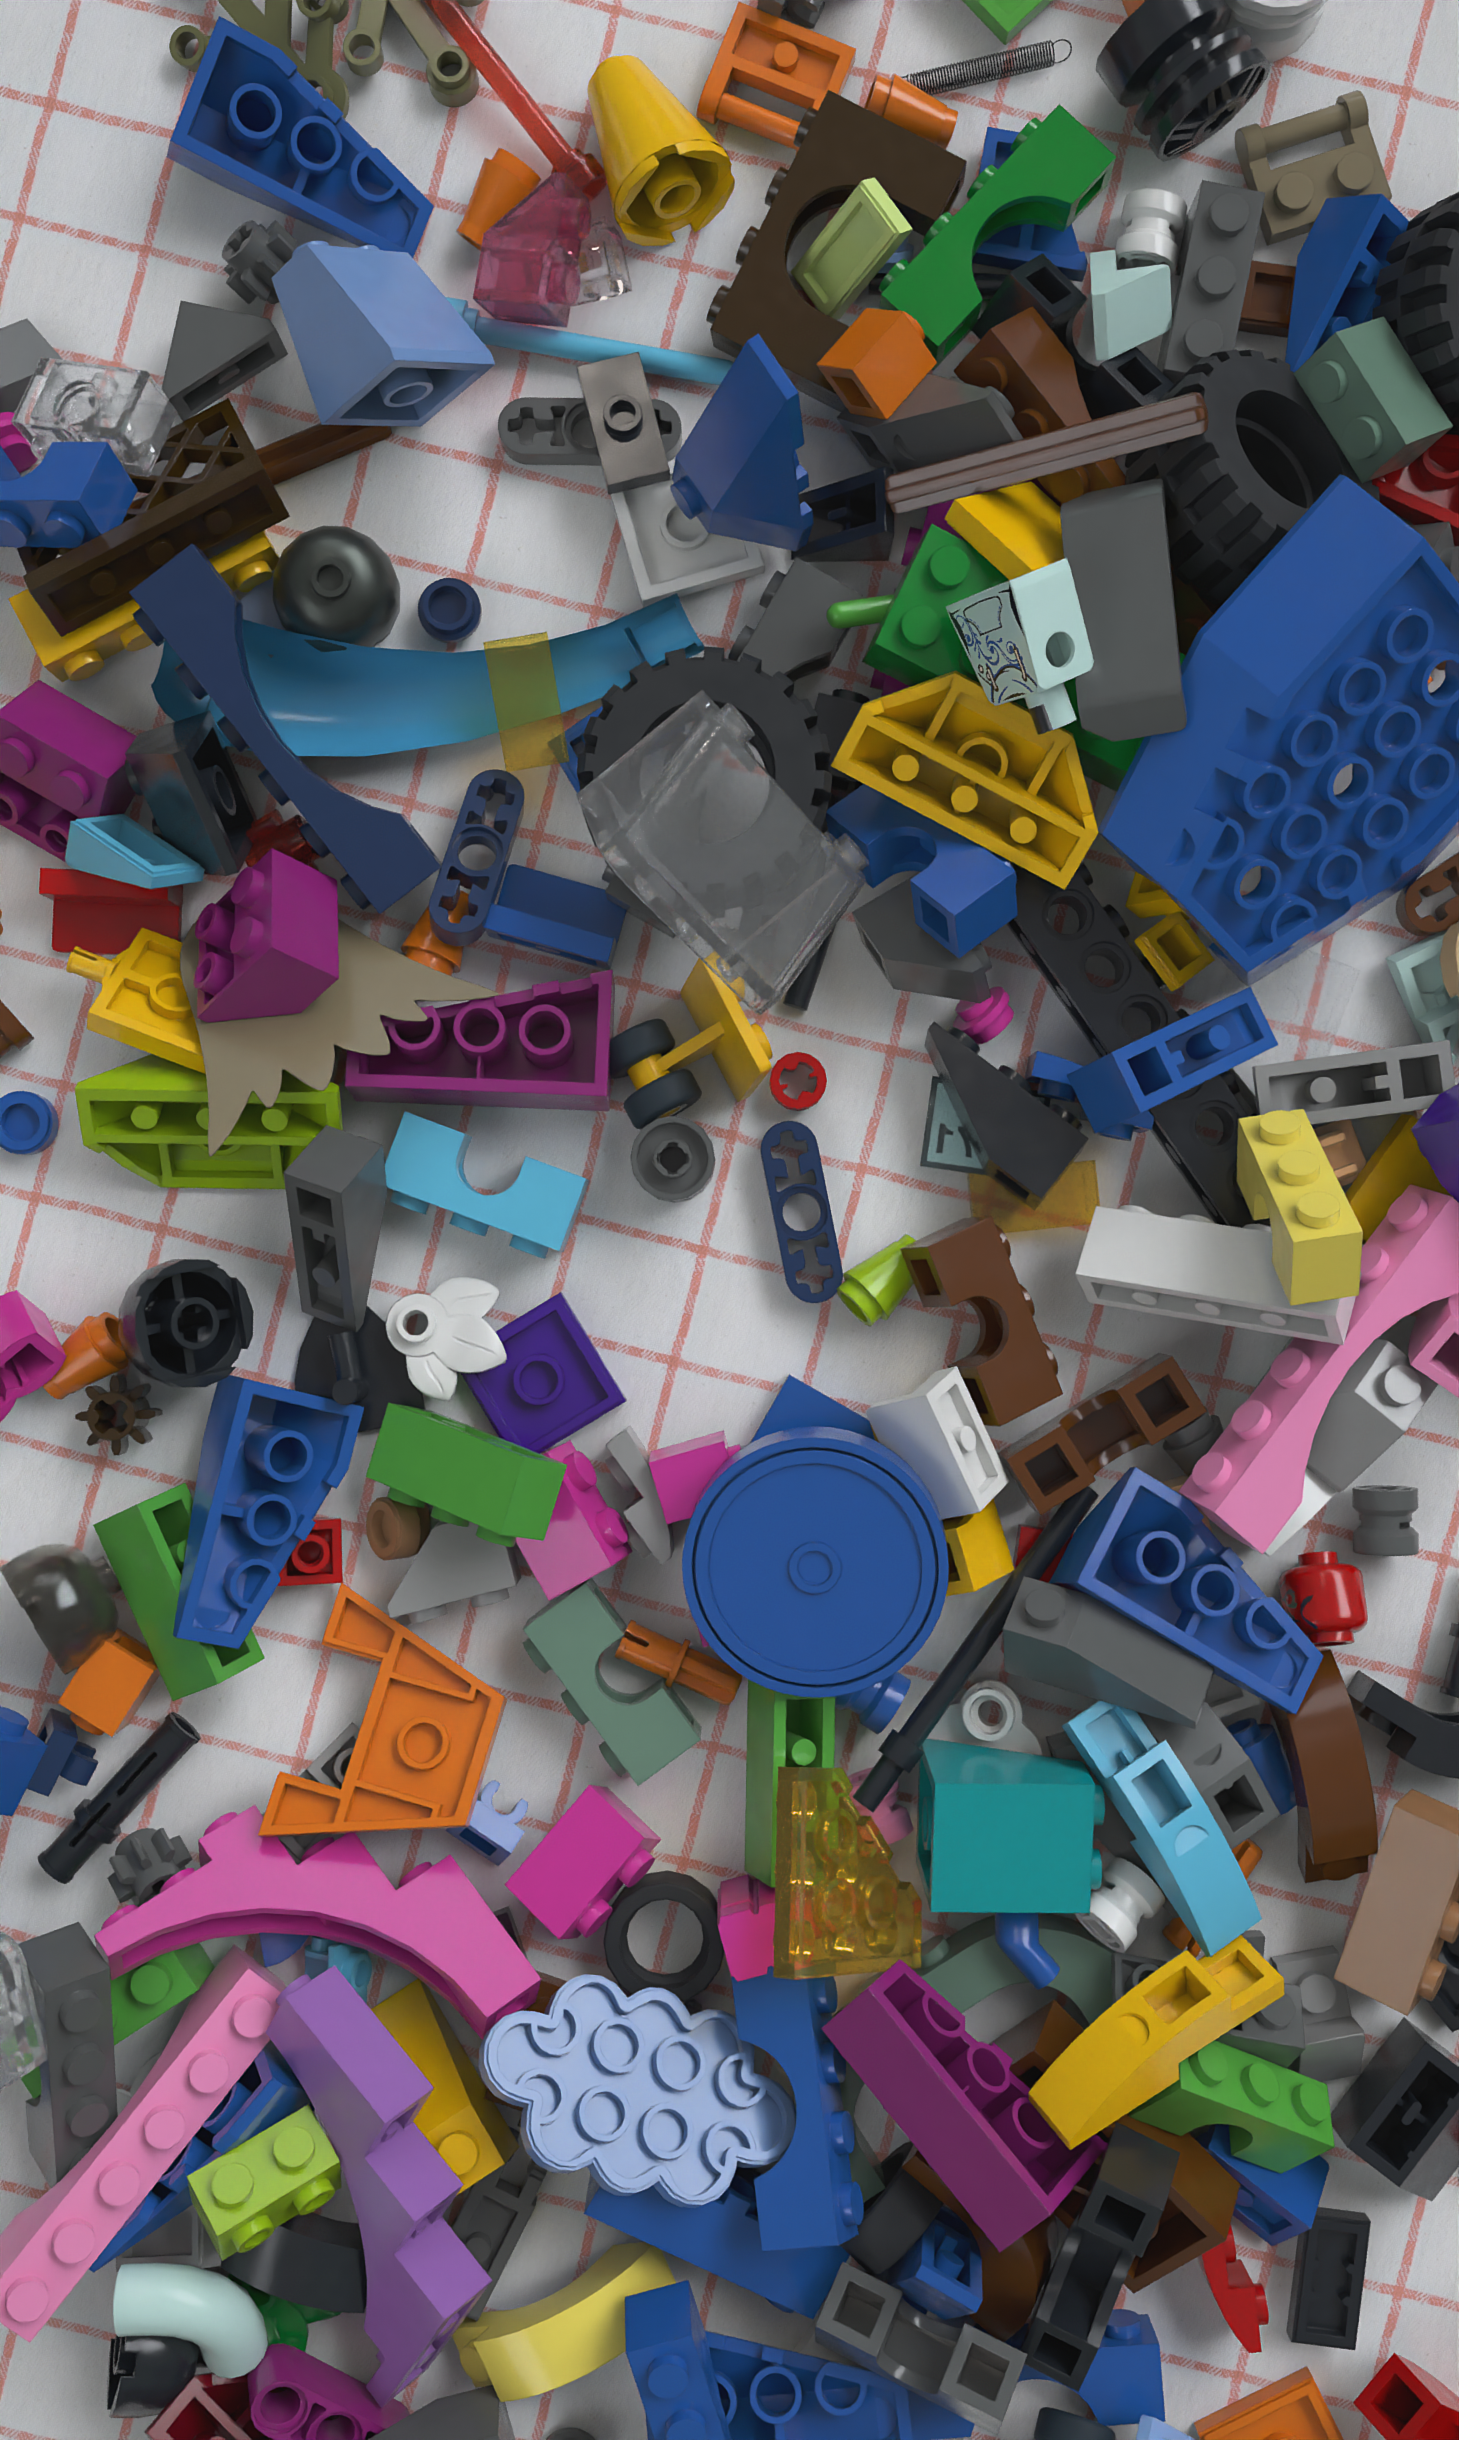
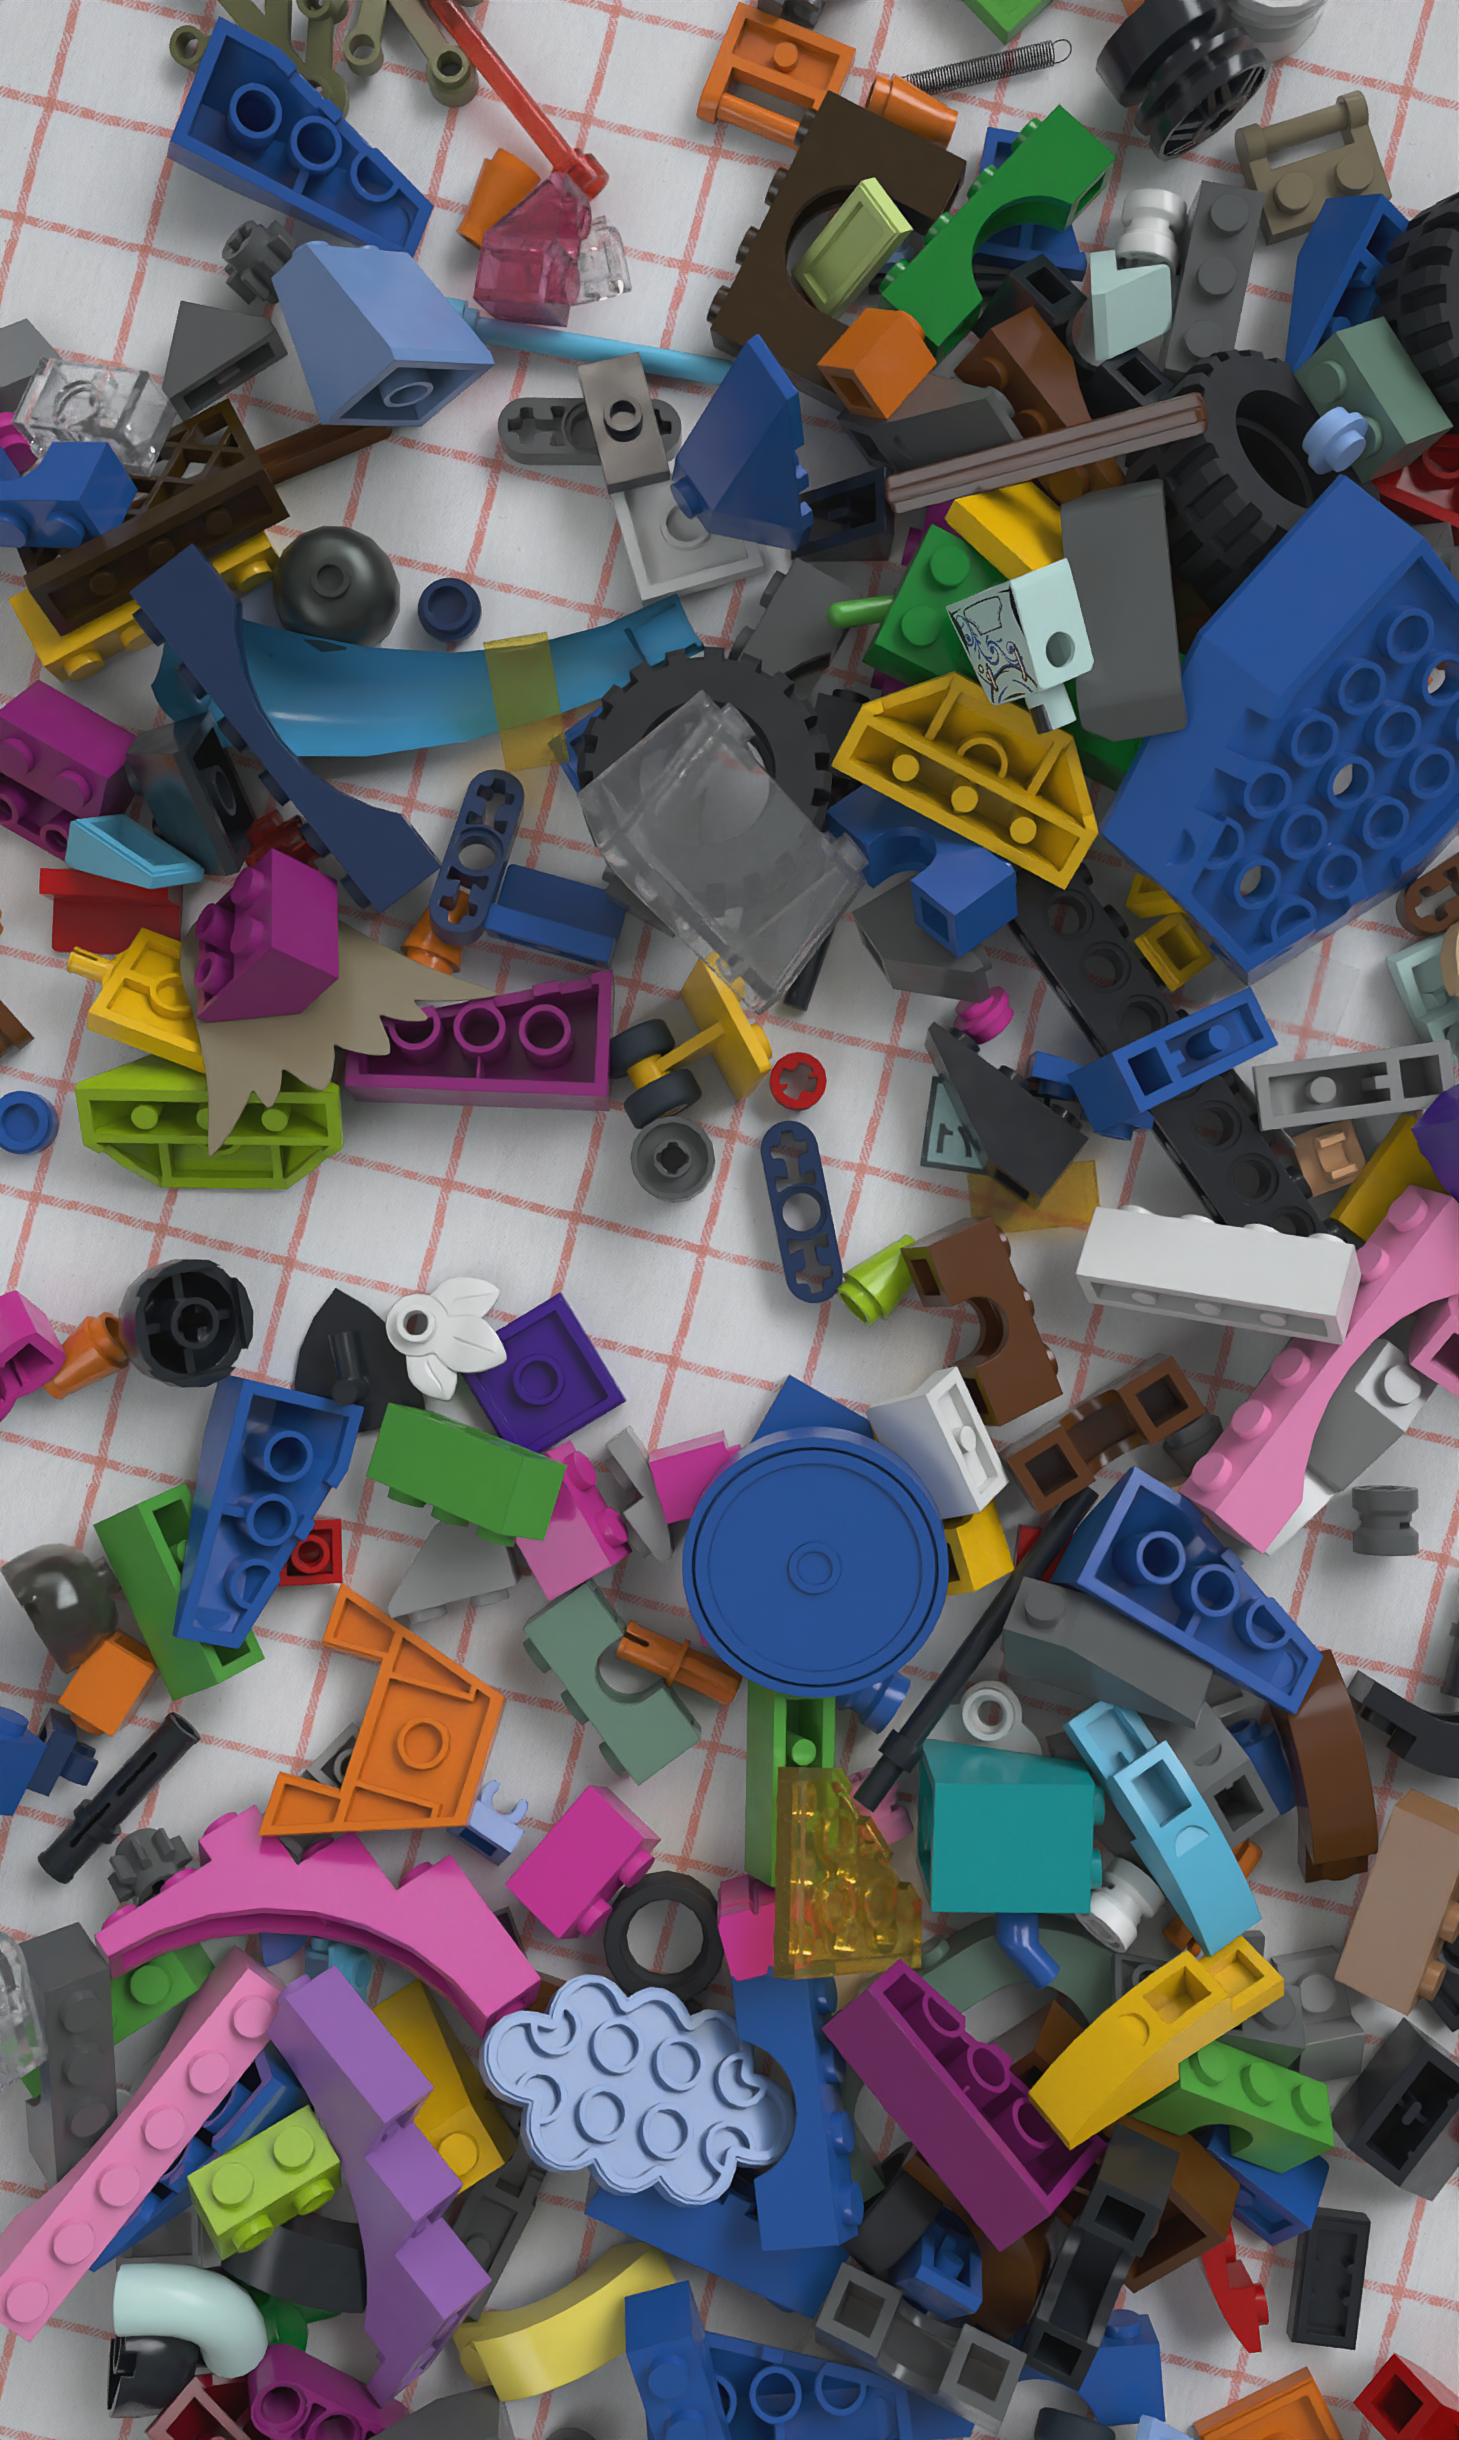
(101, 1413): dark brown gear -> none
(335, 1222): dark grey slope -> none
(396, 1528): medium nougat tile -> none
(429, 1169): medium azure arch -> none
(654, 154): yellow cone -> none
(1268, 299): reddish brown tile -> none
(1311, 1221): light yellow arch -> none
(1324, 1598): red head -> none
(1335, 440): none -> light blue plate

